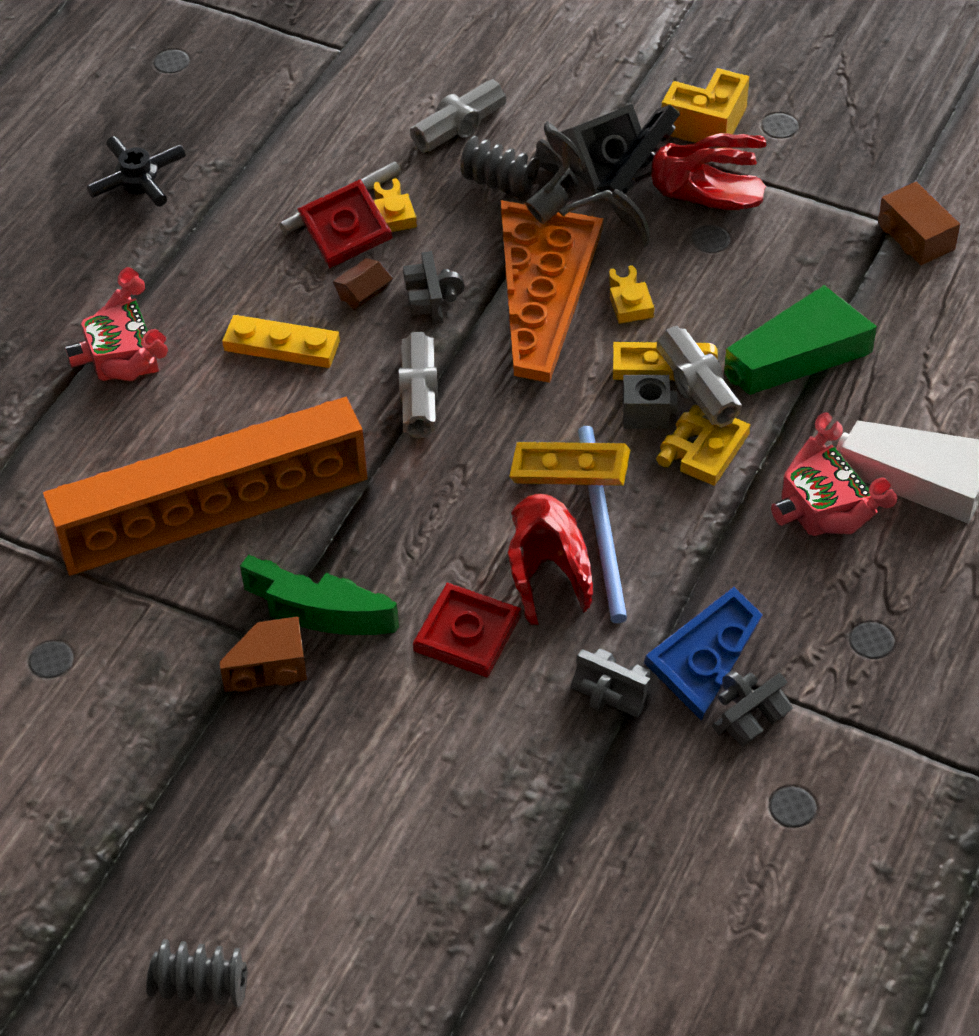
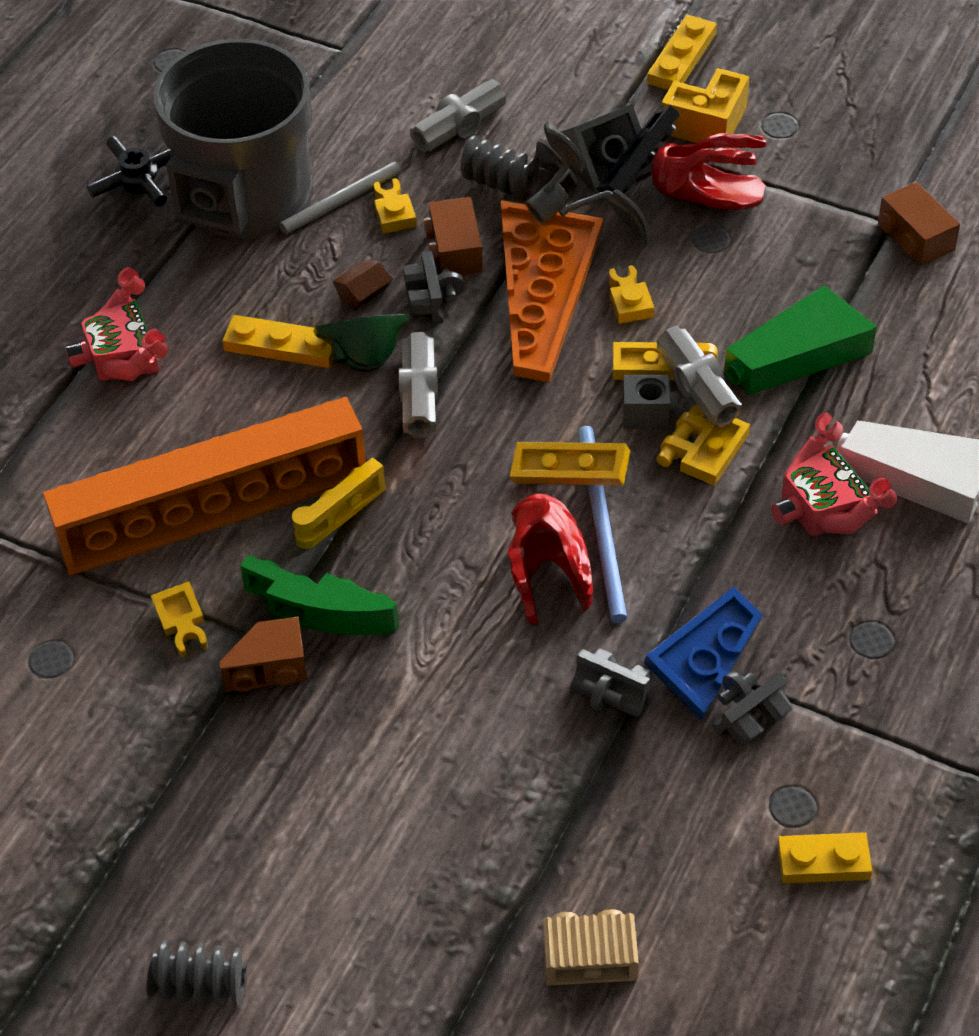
(179, 614): none -> yellow plate
(236, 136): none -> dark grey cylinder
(338, 504): none -> yellow plate
(345, 223): red tile -> none
(363, 341): none -> dark green hat
(454, 236): none -> dark orange brick
(467, 630): red tile -> none
(590, 948): none -> tan brick
(682, 52): none -> yellow plate
(824, 858): none -> yellow plate

